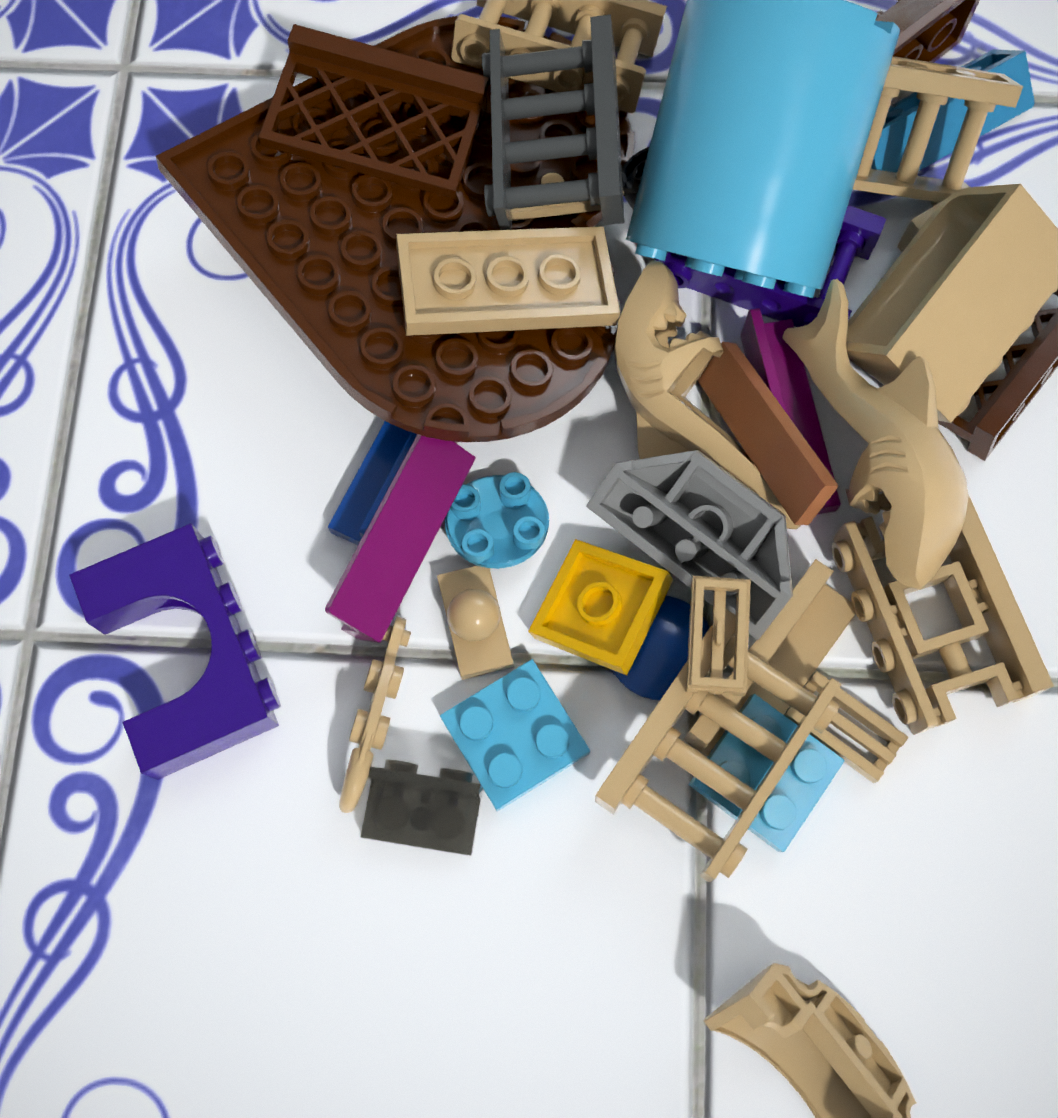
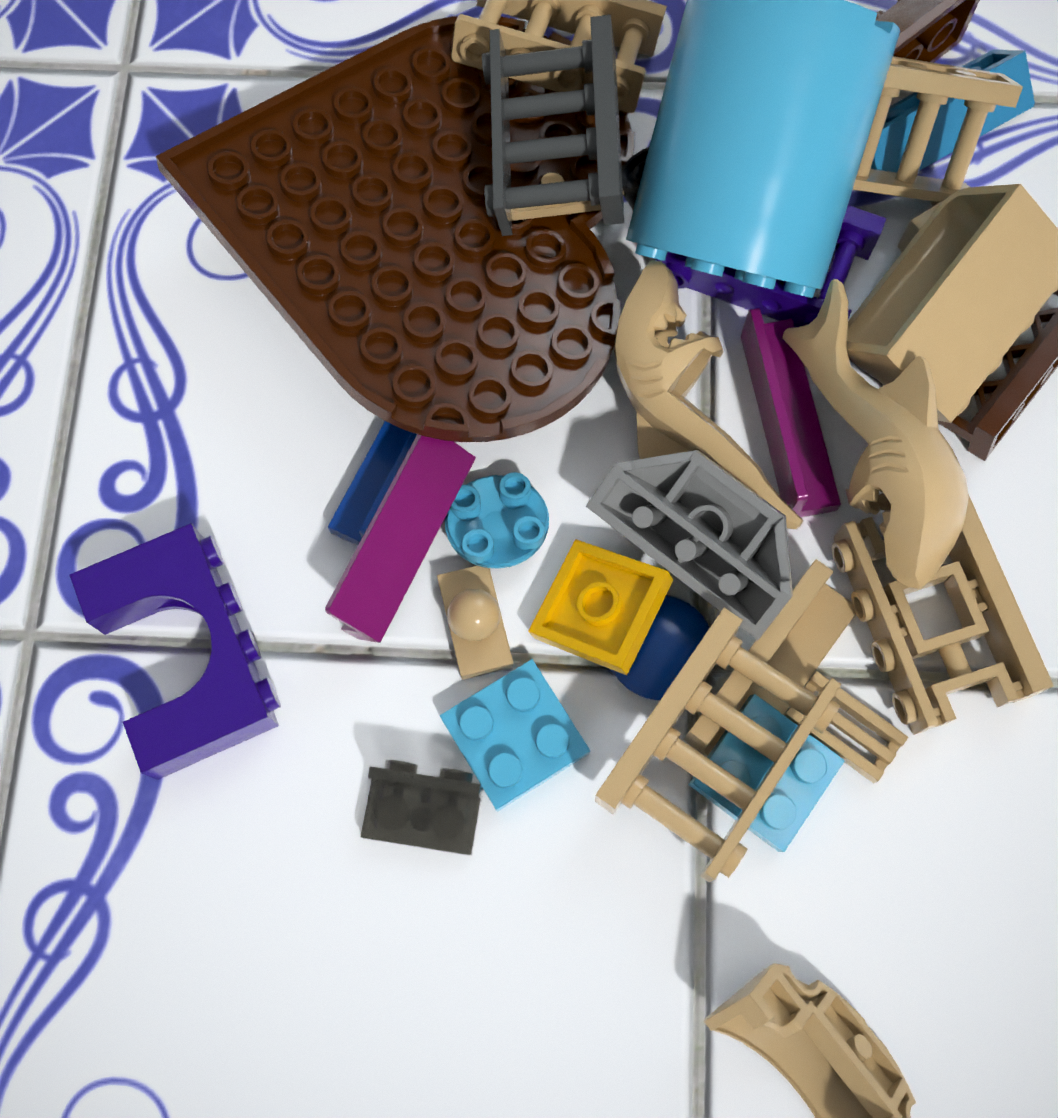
(370, 726): tan piece -> none
(388, 80): reddish brown fence -> none
(506, 280): tan plate -> none
(716, 683): tan tile -> none
(767, 435): nougat tile -> none

